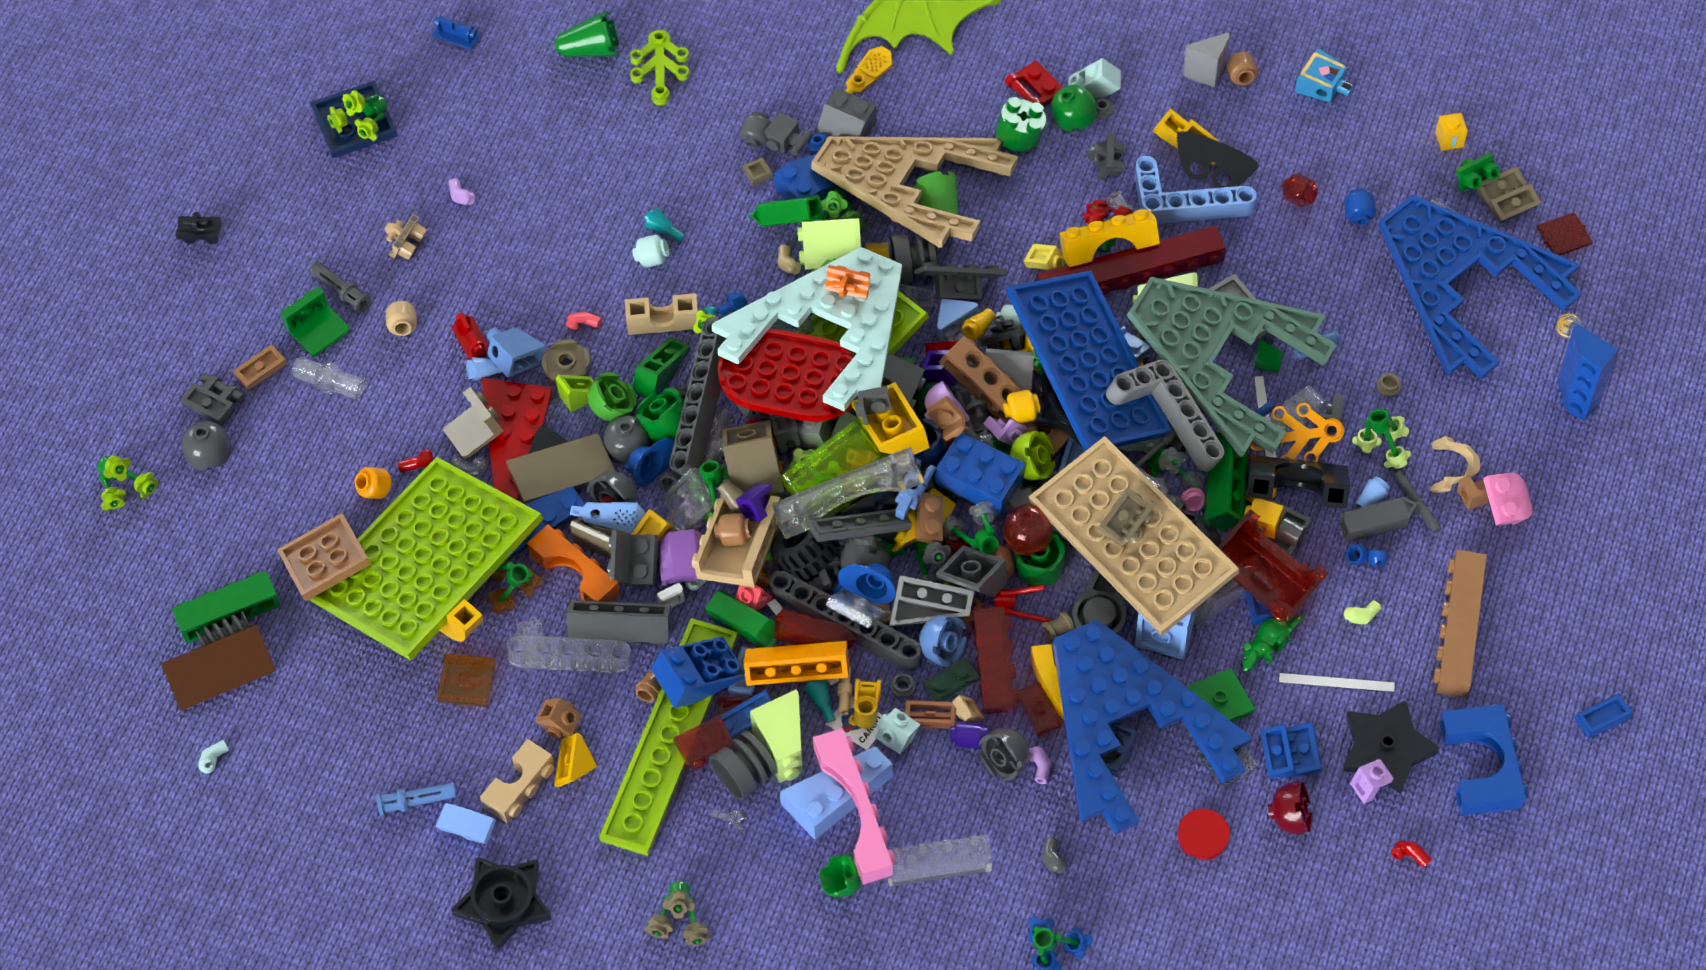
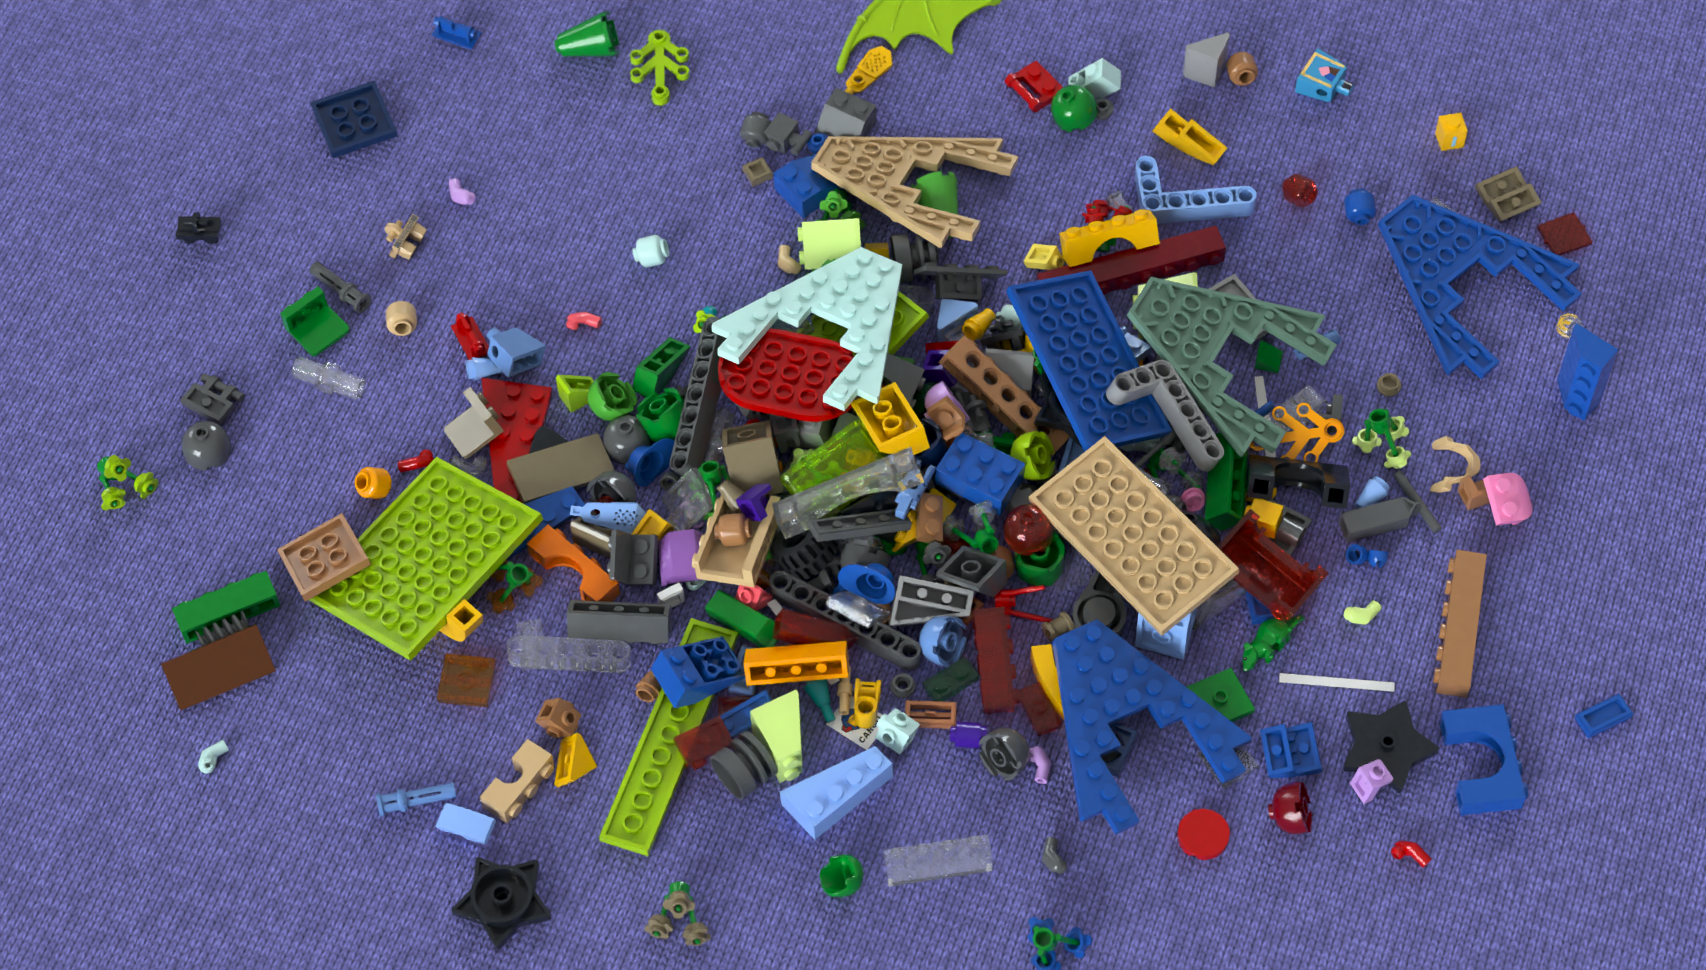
(260, 367): medium nougat plate -> none
(356, 103): lime plant -> none
(563, 350): dark tan plate -> none
(646, 318): tan arch -> none
(658, 222): teal cone -> none
(733, 817): clear hand -> none
(734, 302): blue piece -> none
(788, 211): green piece -> none
(836, 760): bright pink arch -> none
(847, 281): orange hips -> none
(872, 402): dark grey bracket -> none
(967, 709): tan plate -> none
(1005, 430): lavender bracket -> none
(1020, 124): green brick -> none
(1022, 406): yellow head -> none
(1103, 155): dark grey hips -> none
(1126, 517): dark tan bracket -> none
(1206, 150): black piece -> none
(1474, 172): green hips -> none

